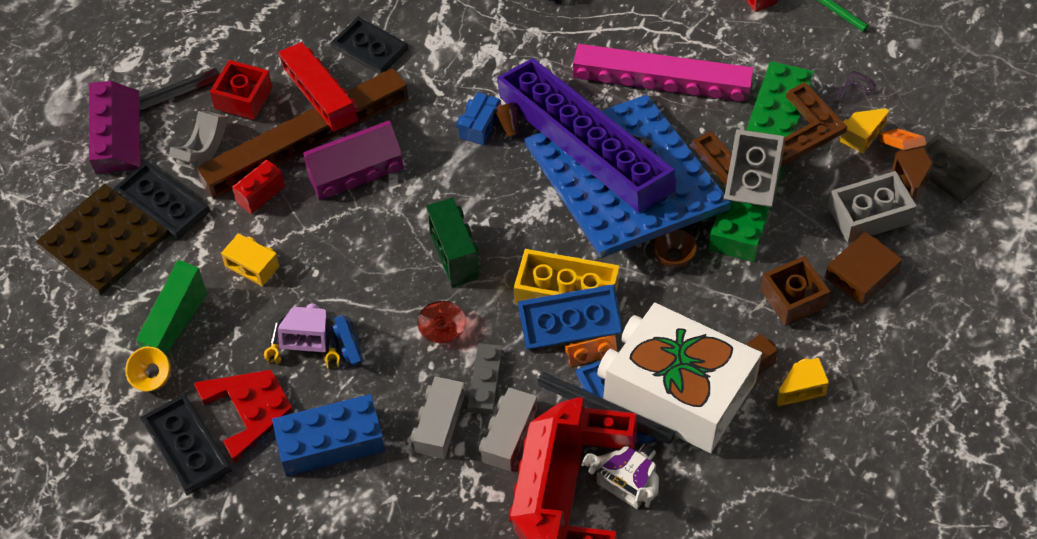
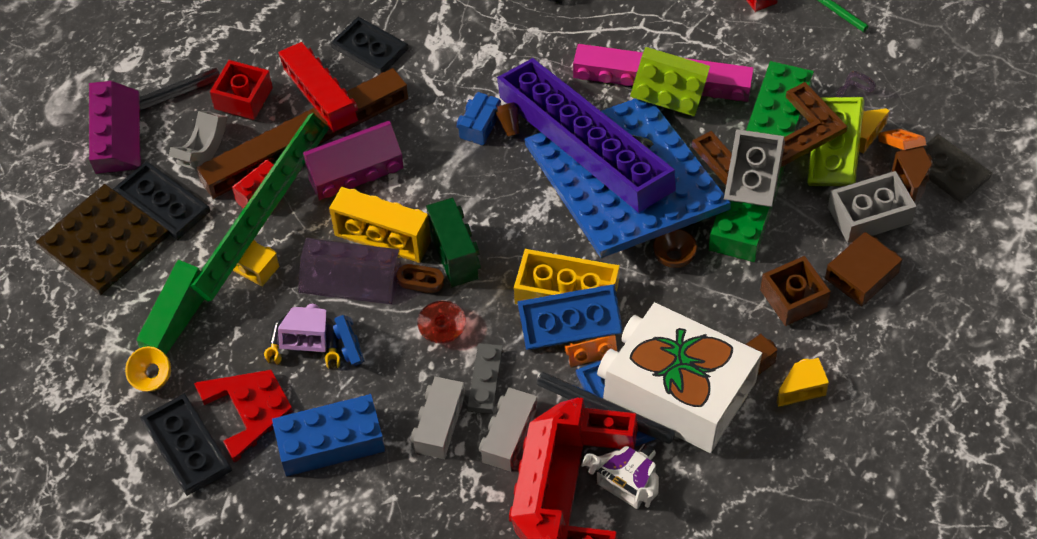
(258, 208): none -> green plate
(349, 271): none -> clear purple slope
(380, 223): none -> yellow brick
(421, 278): none -> reddish brown plate
(670, 81): none -> lime brick
(838, 159): none -> lime piece

